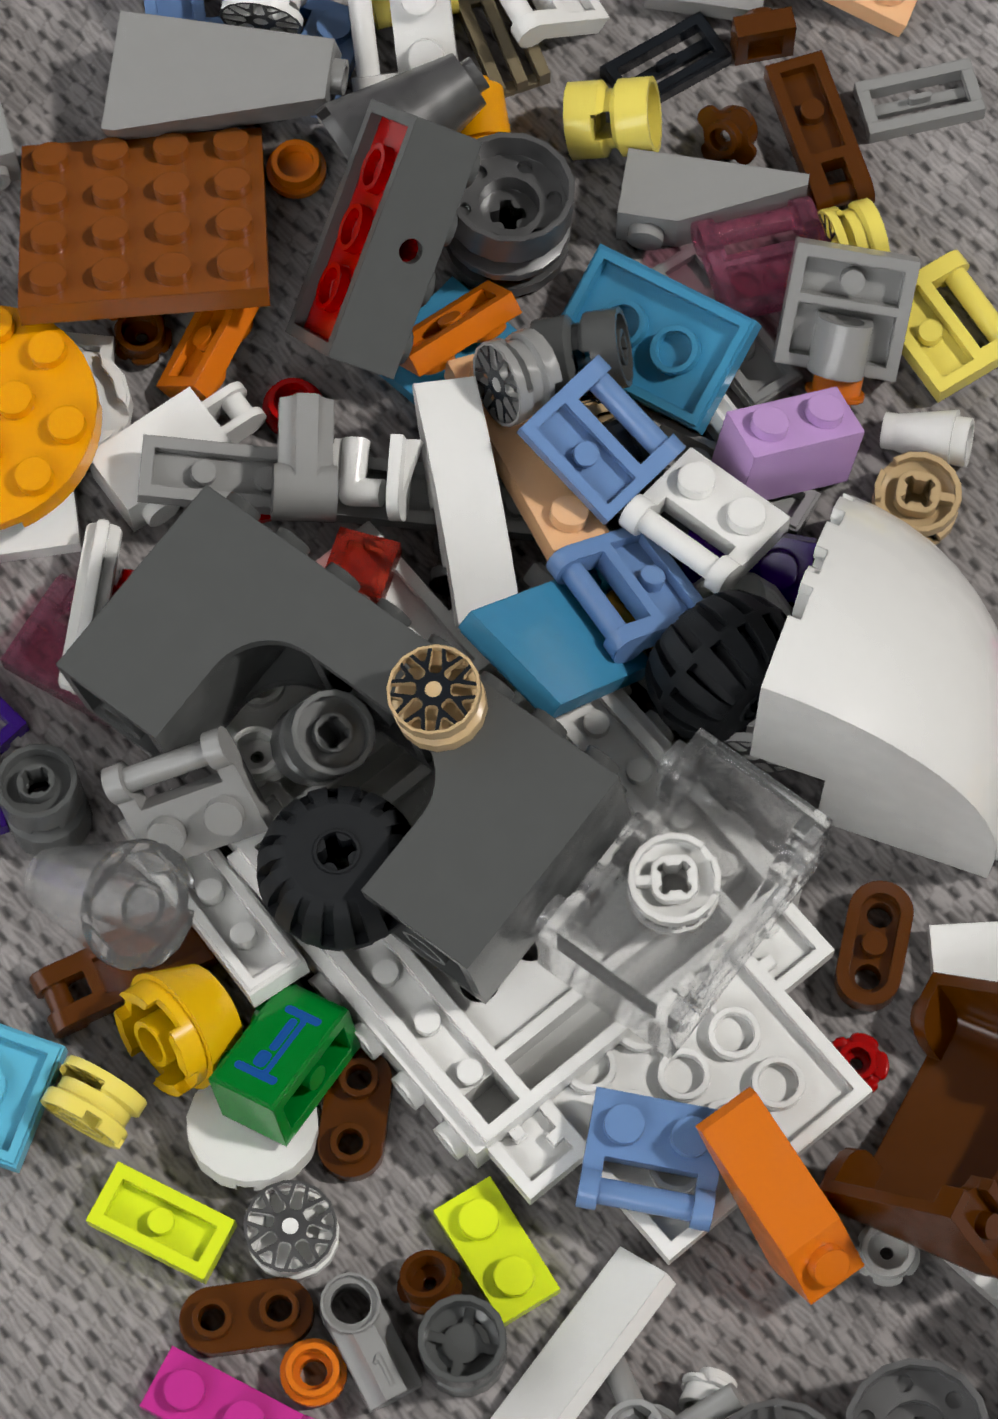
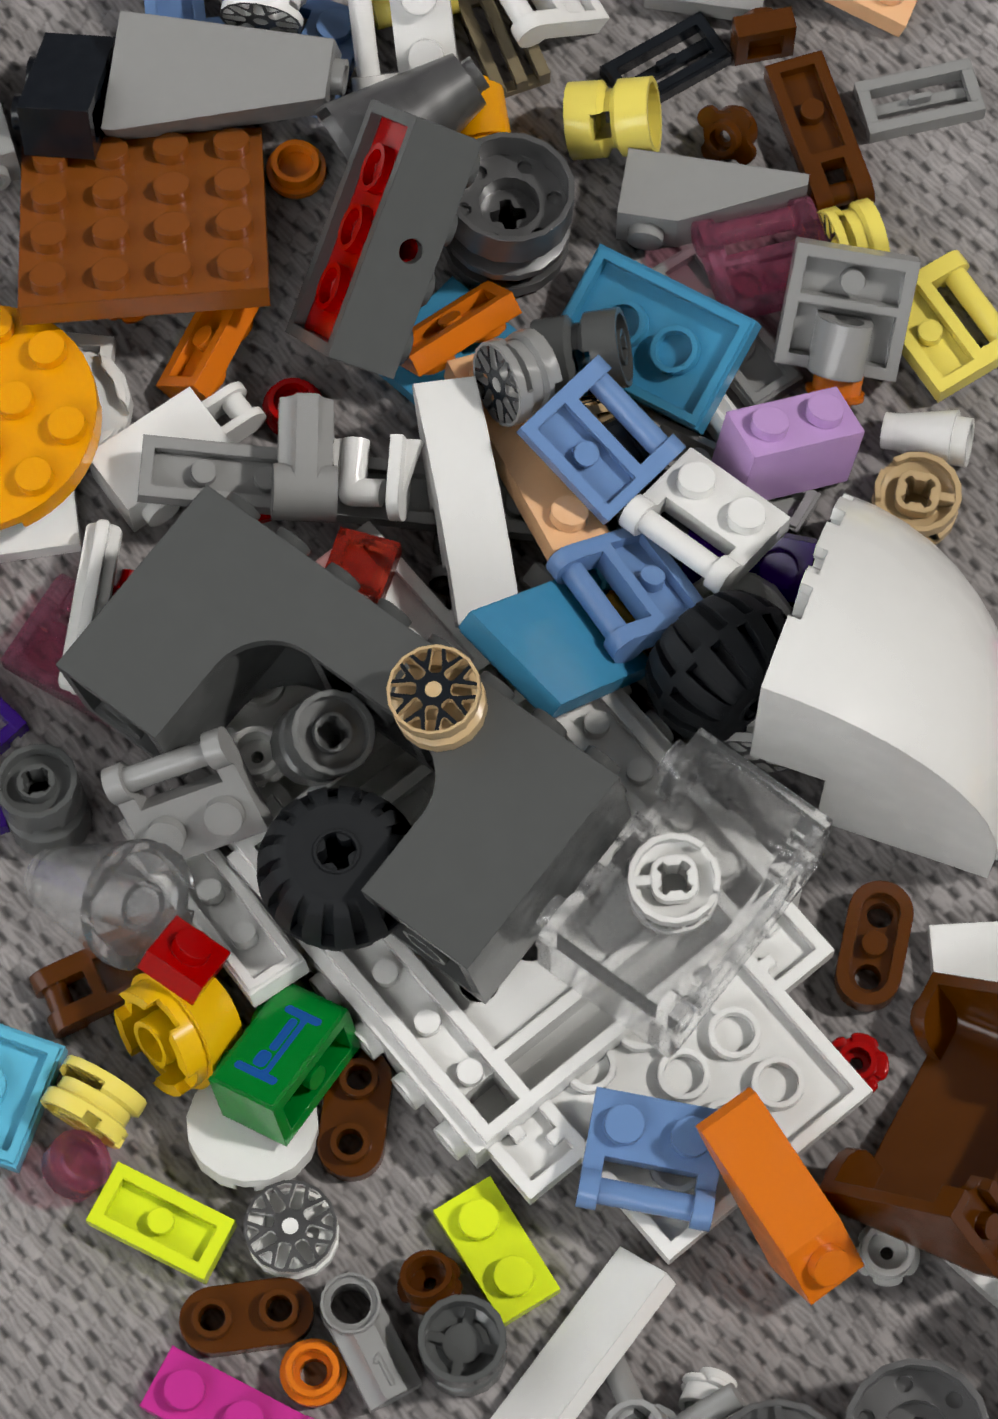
(64, 96): none -> black brick
(76, 1165): none -> clear pink tile
(143, 353): reddish brown plate -> none
(184, 959): none -> red plate

